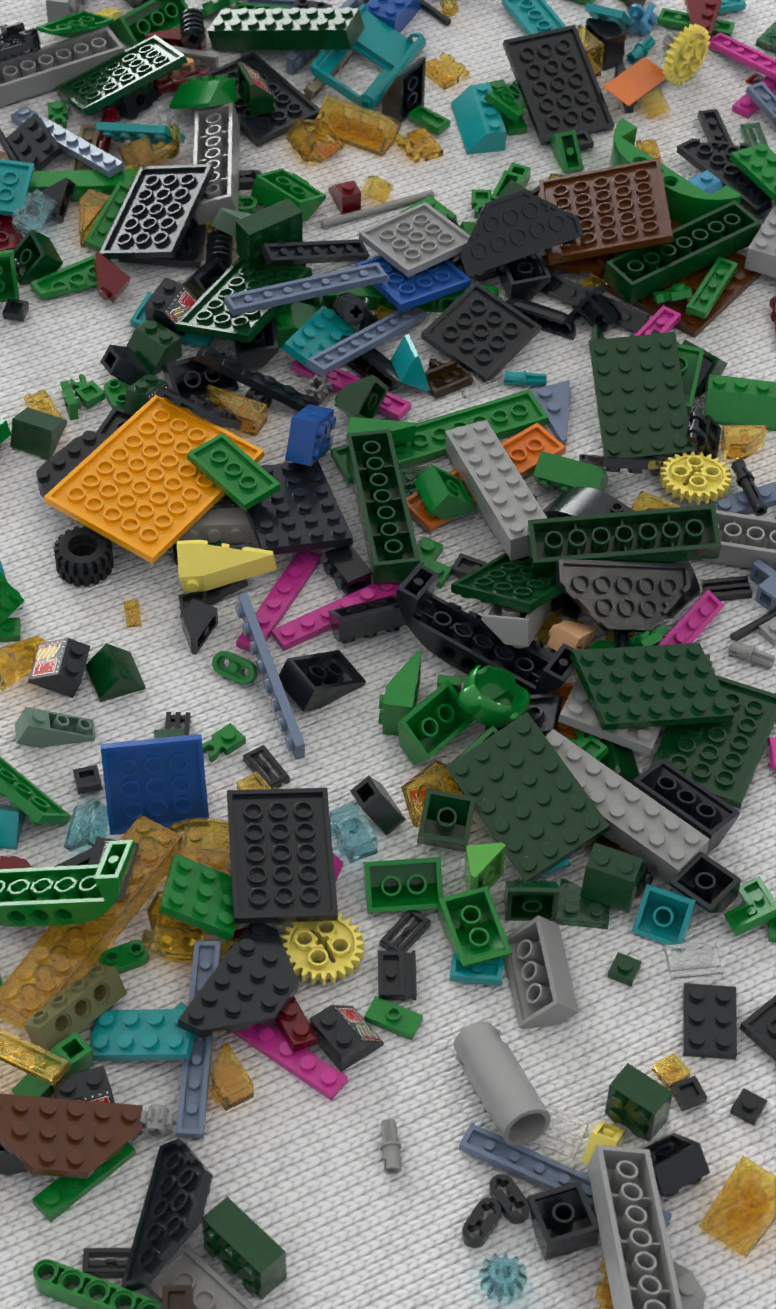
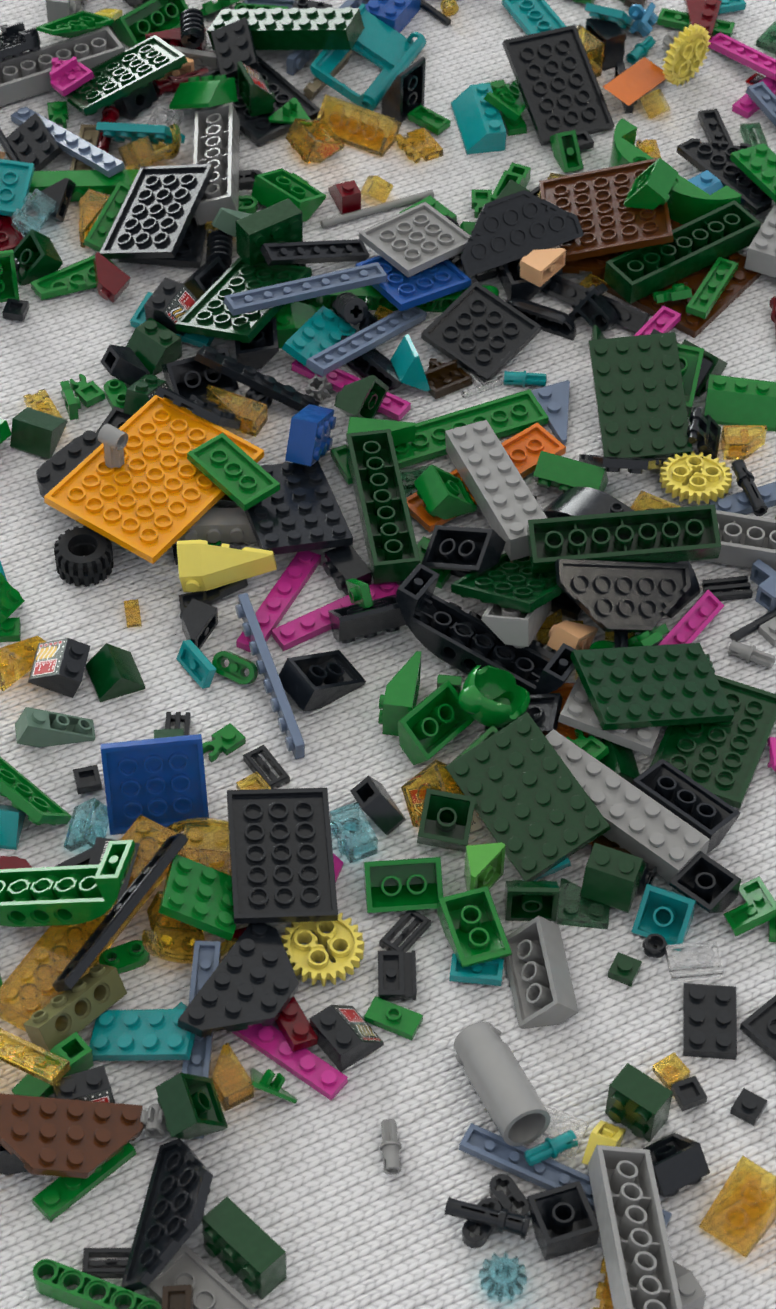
(68, 75): none -> dark pink slope
(114, 443): none -> light grey piece
(119, 913): none -> black tile
(190, 1106): none -> dark green slope
(196, 664): none -> teal plate
(234, 44): none -> black plate
(265, 1083): none -> green piece
(289, 112): none -> green piece
(359, 593): none -> green plate
(440, 73): clear yellow plate -> none
(463, 549): none -> black slope
(502, 1220): none -> black pin
(542, 265): none -> light nougat slope
(550, 1148): none -> teal axle
(652, 186): none -> green slope
(654, 940): none -> black plate

